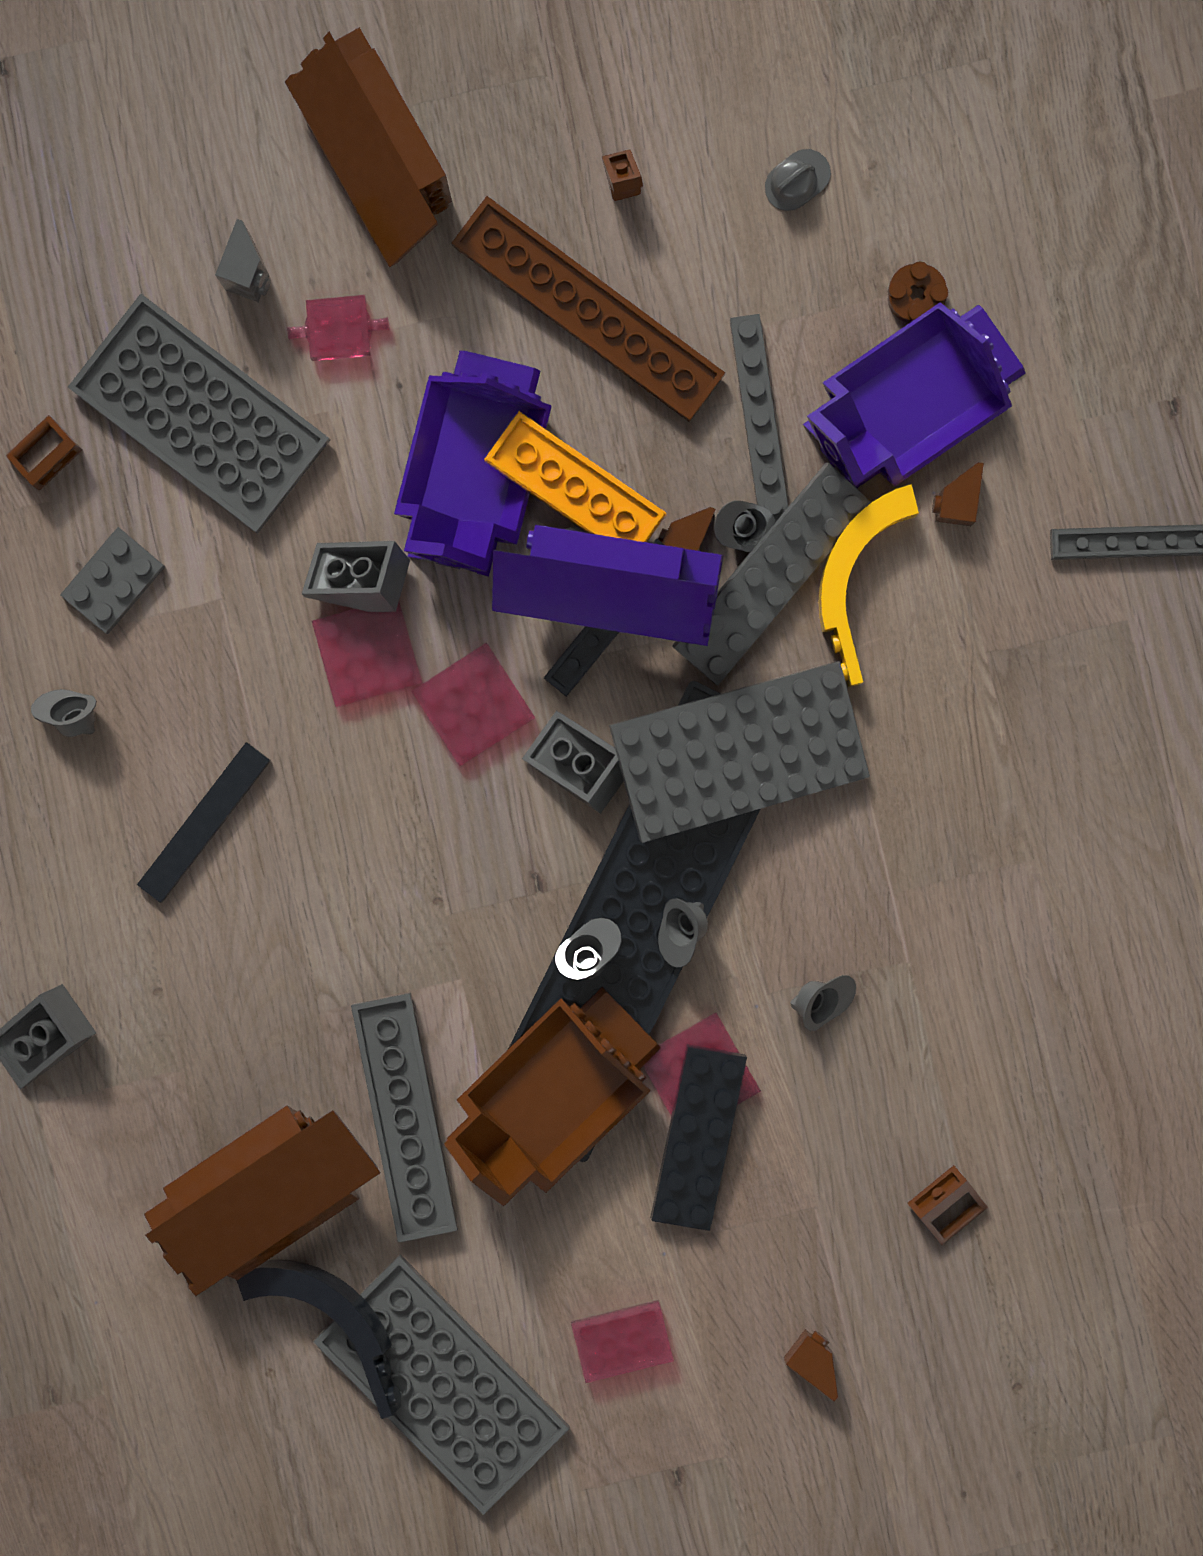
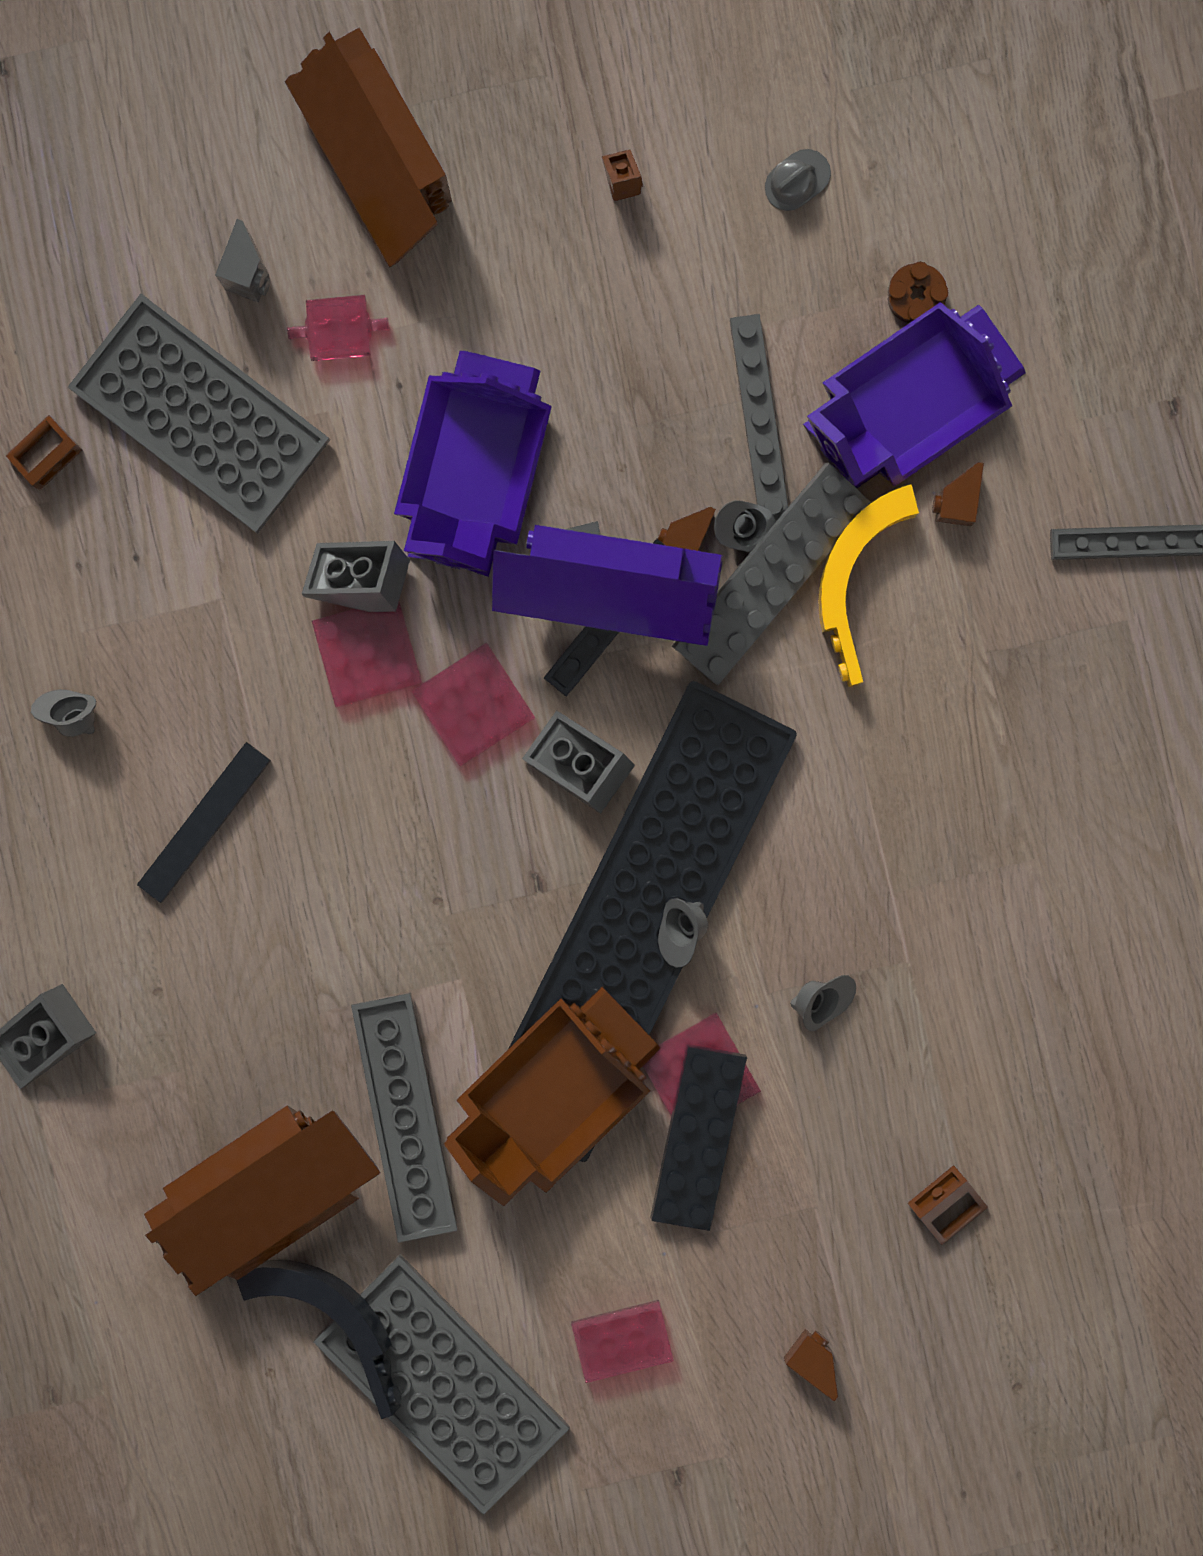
(112, 580): dark grey plate -> none
(572, 483): light orange tile -> none
(588, 309): reddish brown plate -> none
(589, 949): dark grey piece -> none
(739, 751): dark grey plate -> none

